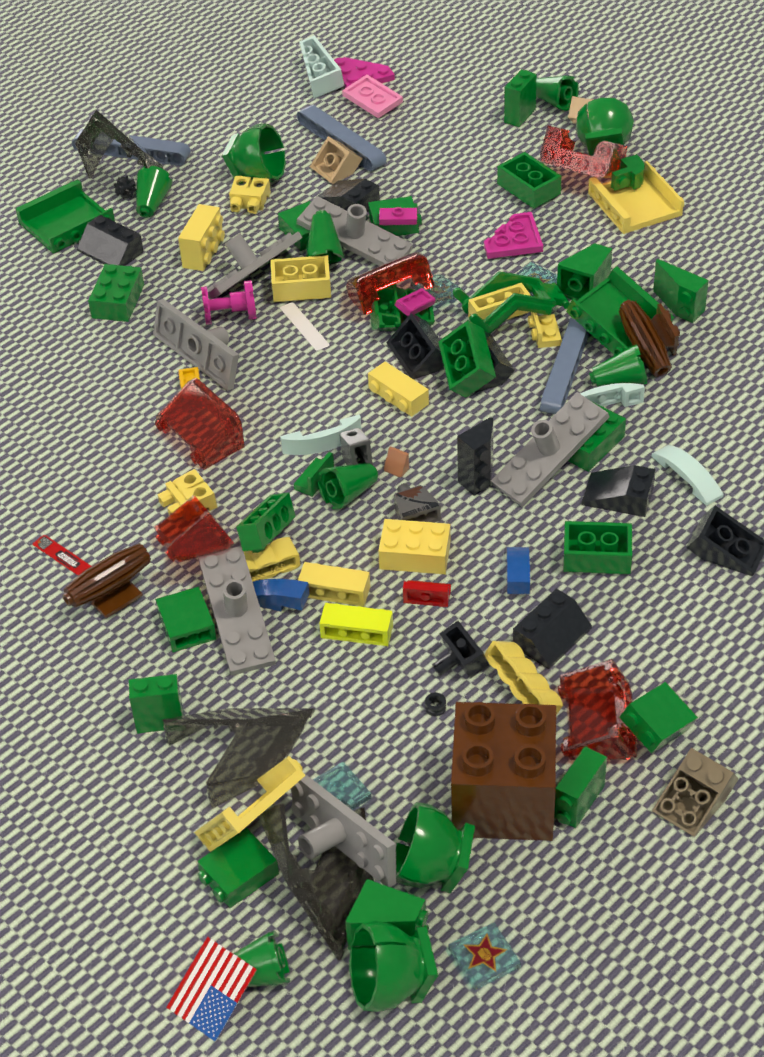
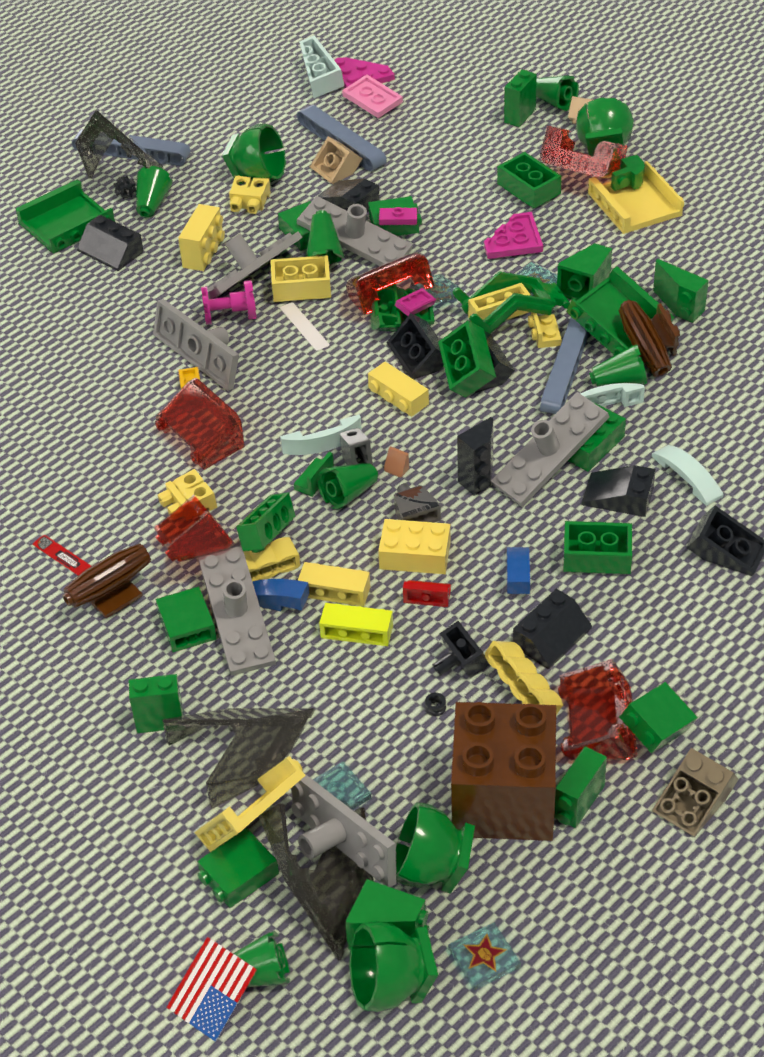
(116, 292): green brick -> none

